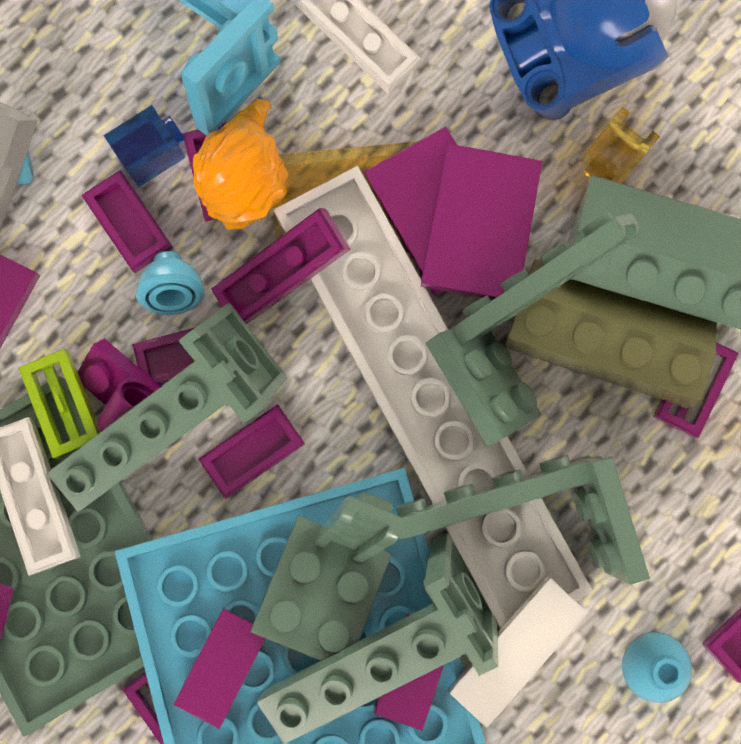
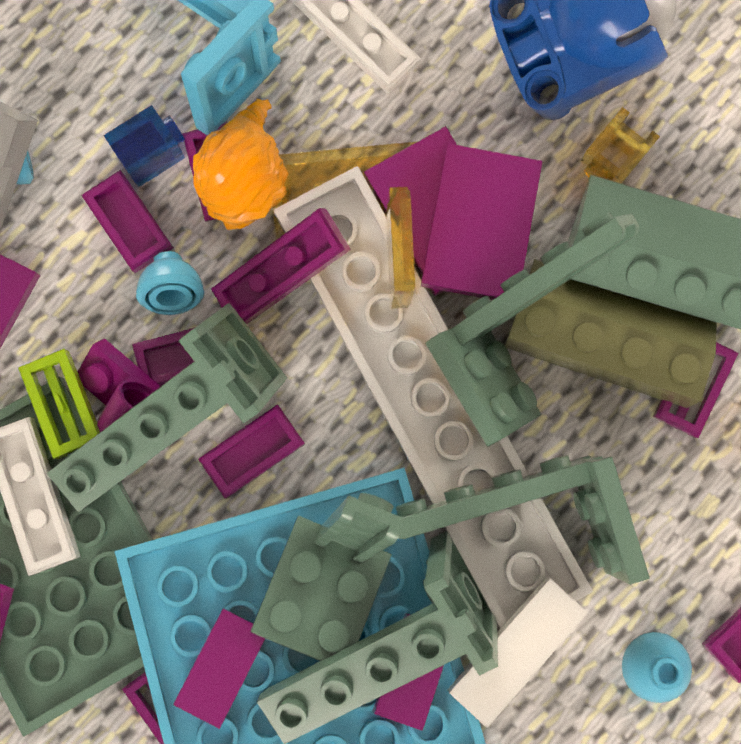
(400, 247): none -> clear yellow tile

